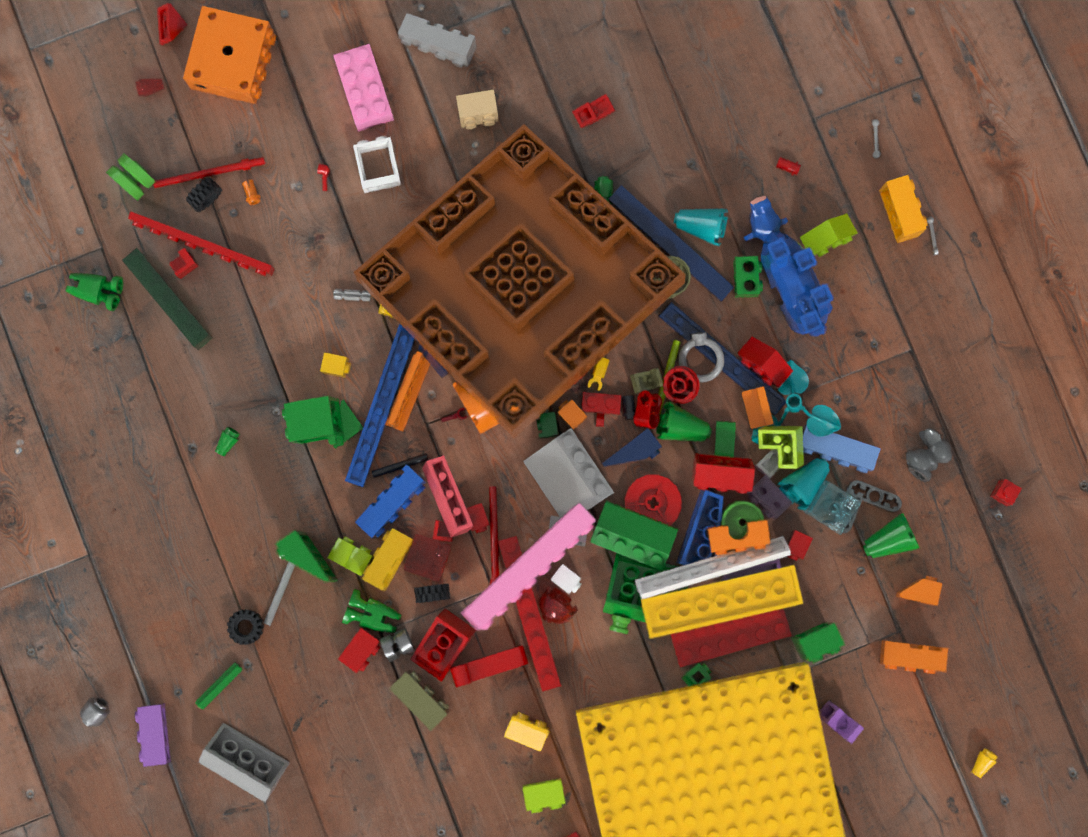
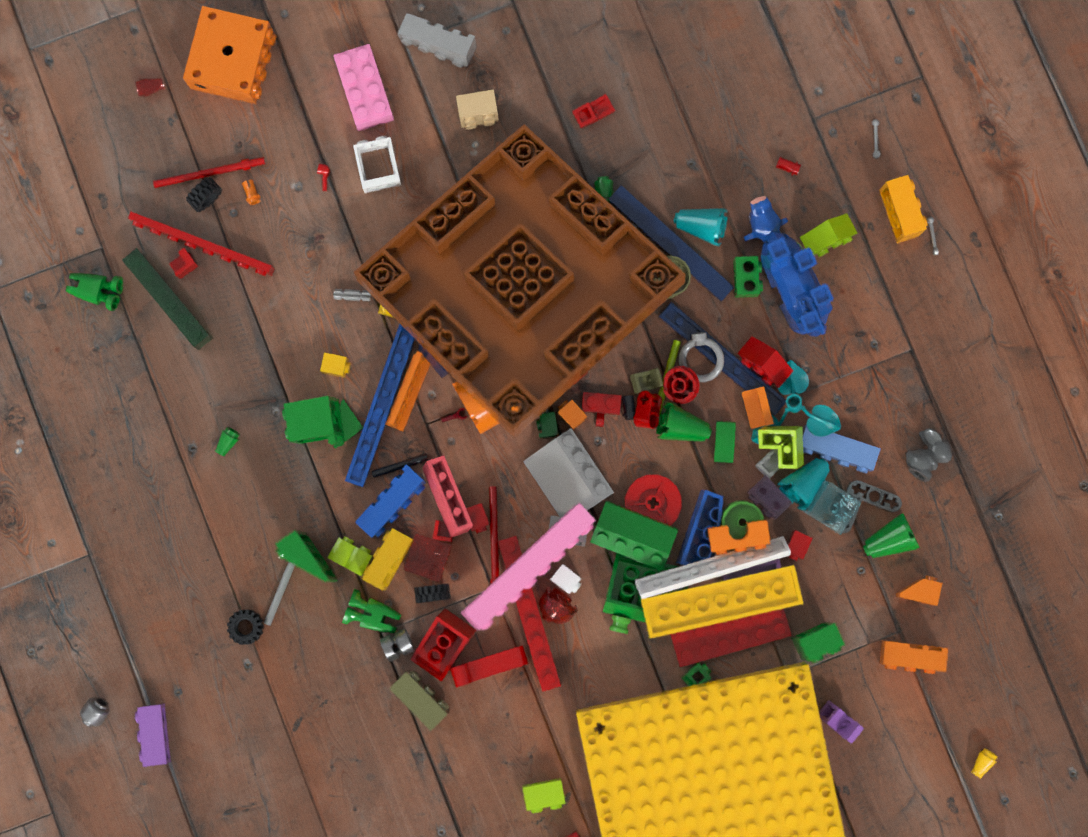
(130, 176): bright green wheel -> none
(169, 23): red slope -> none
(219, 685): green axle -> none
(243, 762): light grey slope -> none
(359, 650): red brick -> none
(526, 731): yellow slope -> none
(599, 372): yellow bar -> none
(638, 449): dark blue slope -> none
(723, 473): red brick -> none
(1005, 492): red brick -> none

